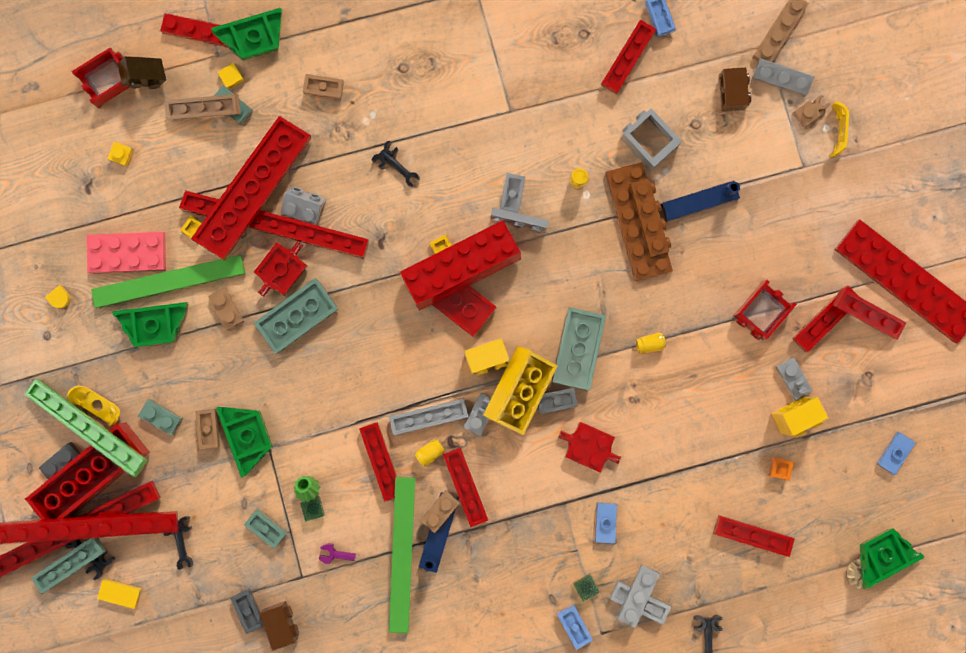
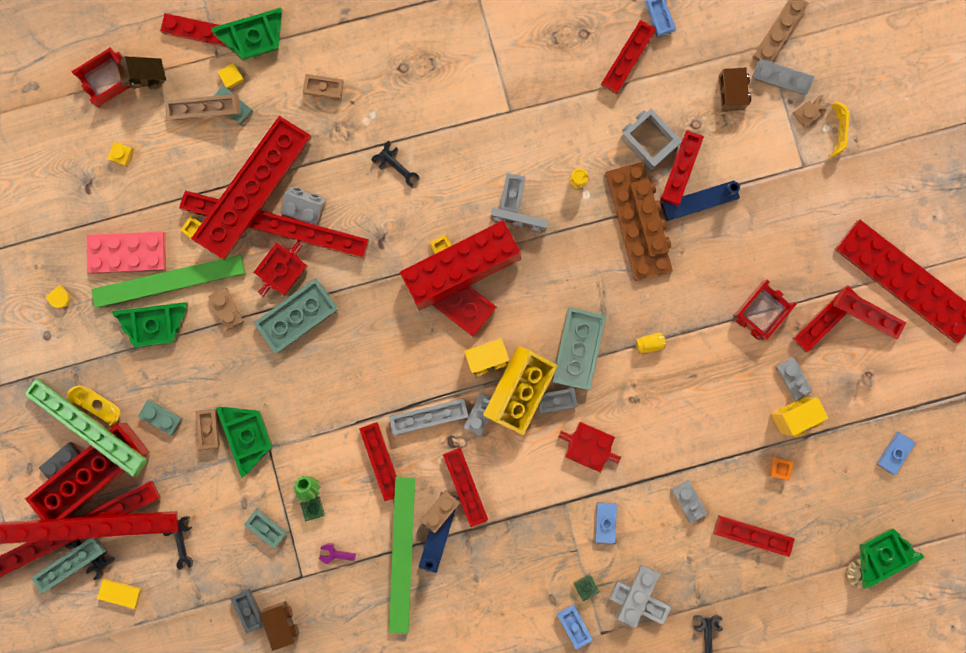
(429, 452): yellow piece -> none
(682, 168): none -> red plate
(689, 501): none -> light grey plate

